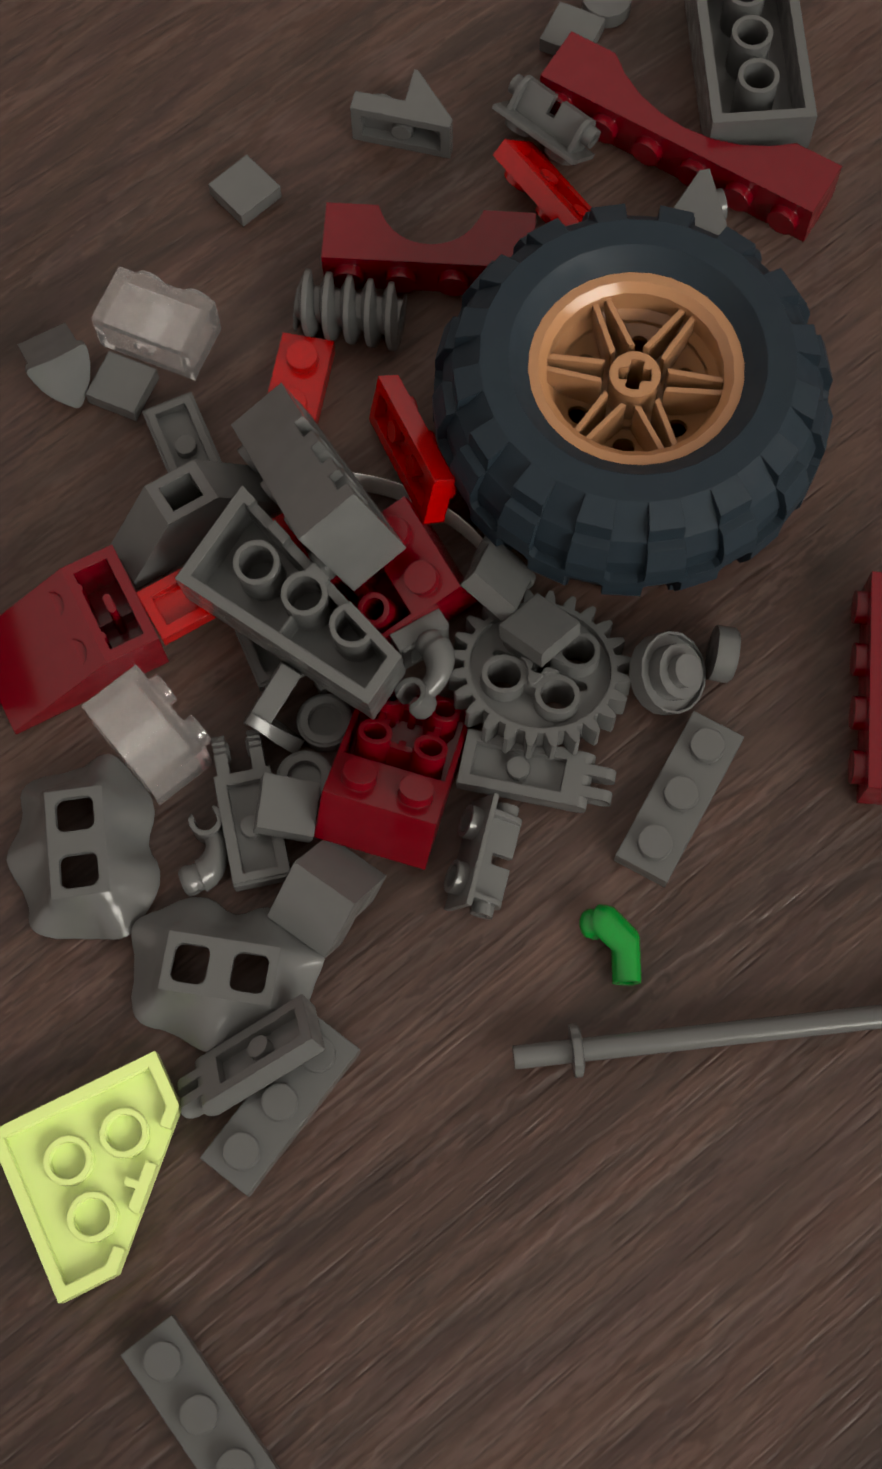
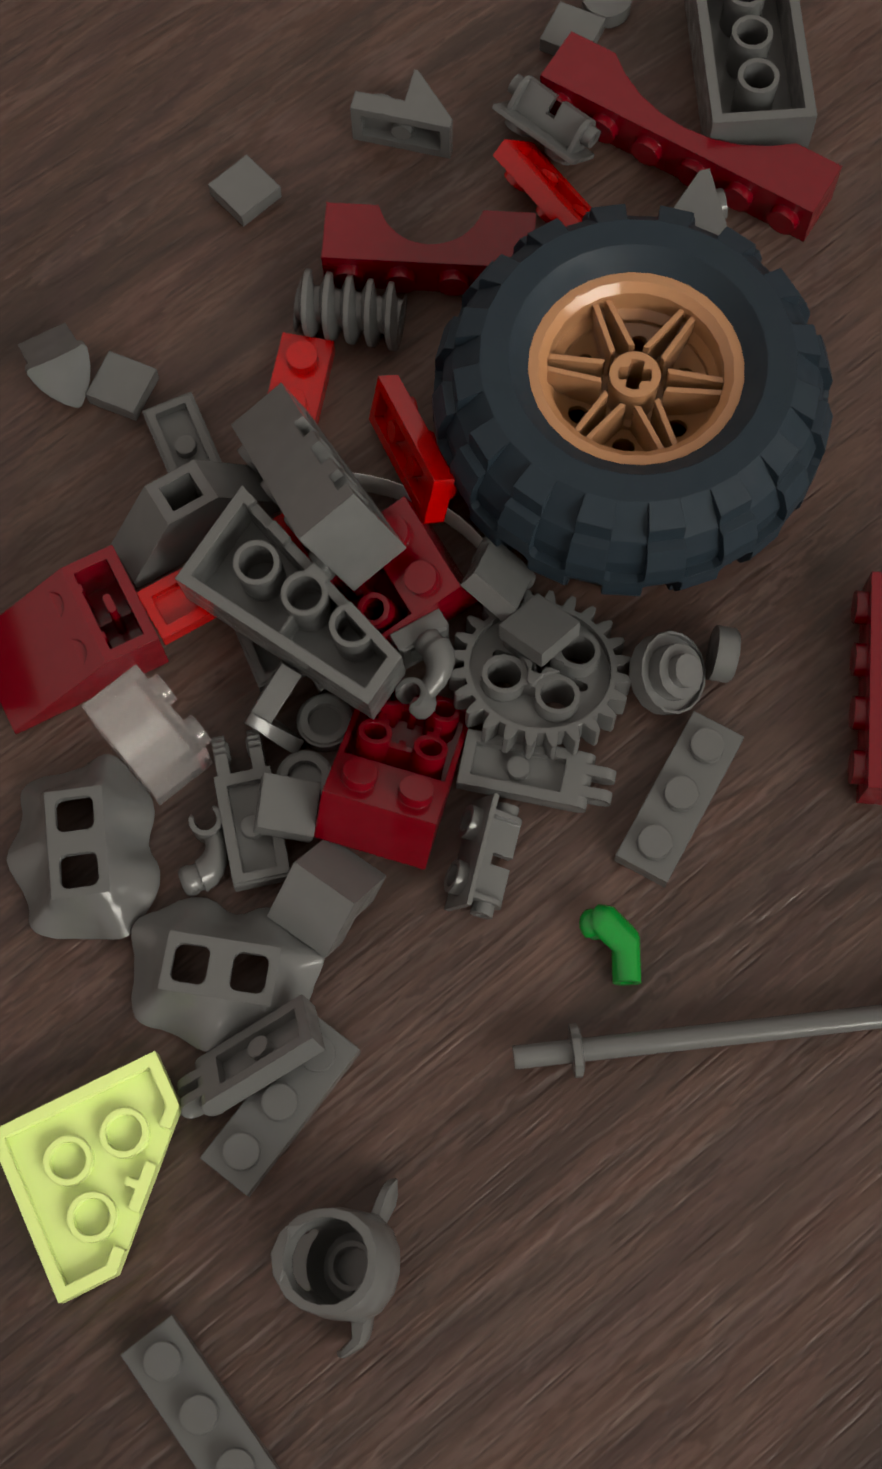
(157, 322): clear brick -> none
(343, 1264): none -> dark grey piece

